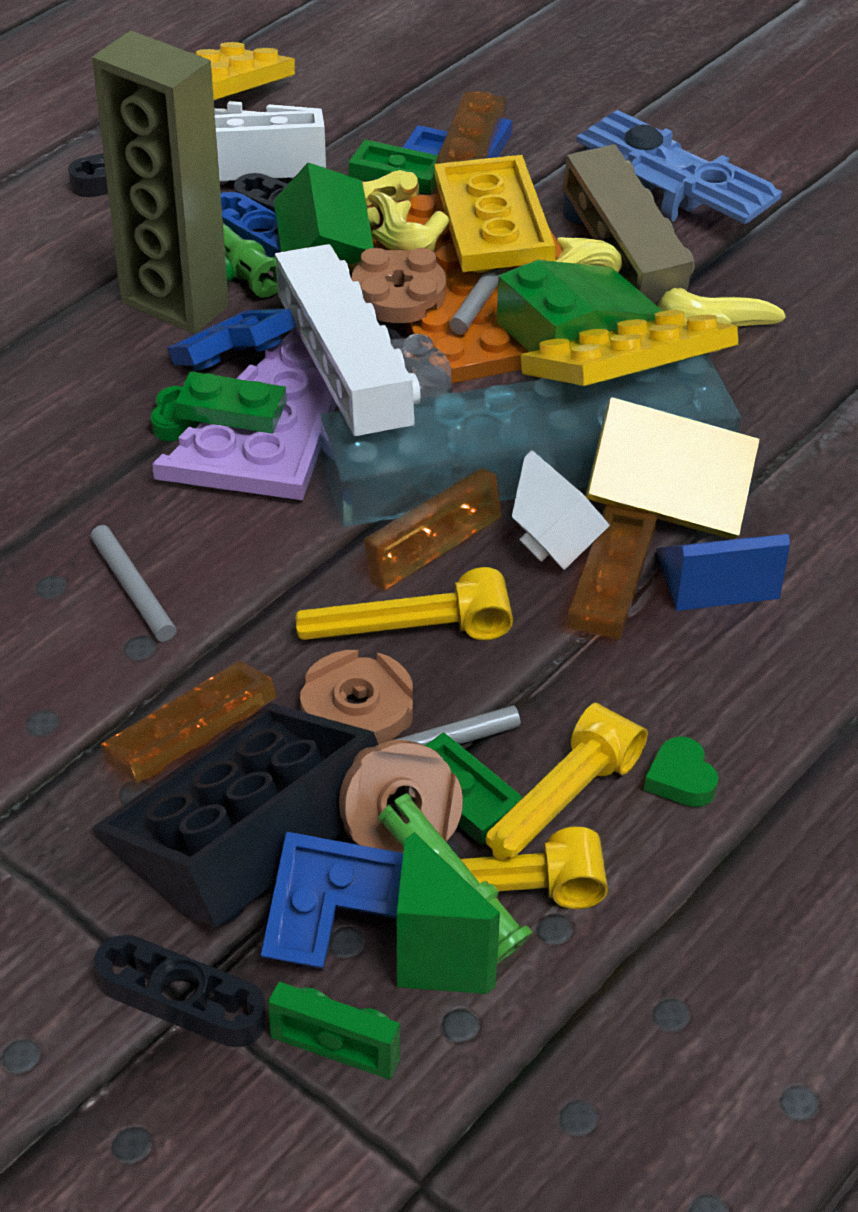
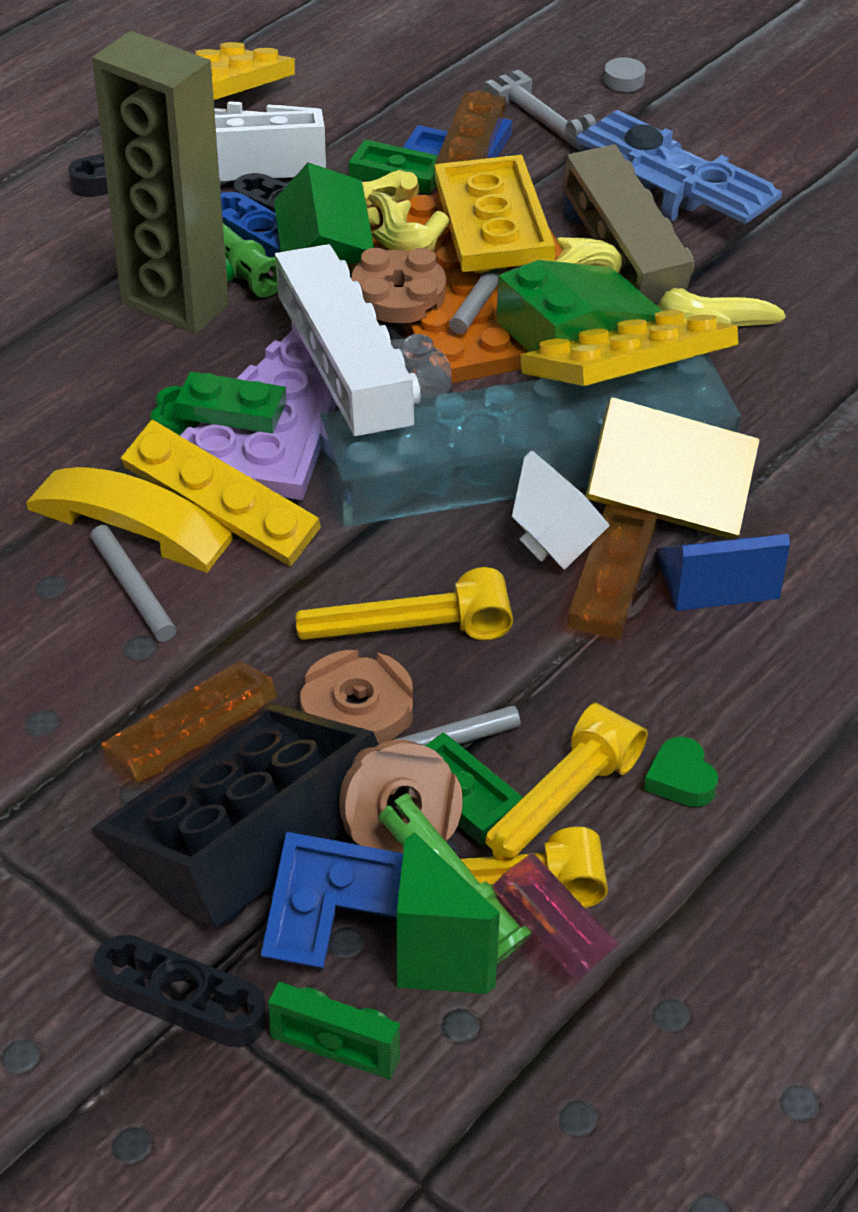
(138, 506): none -> yellow slope
(222, 492): none -> yellow plate
(238, 332): blue plate -> none
(432, 528): clear orange plate -> none
(518, 88): none -> light grey hinge
(554, 916): none -> clear pink tile
(624, 74): none -> light grey tile

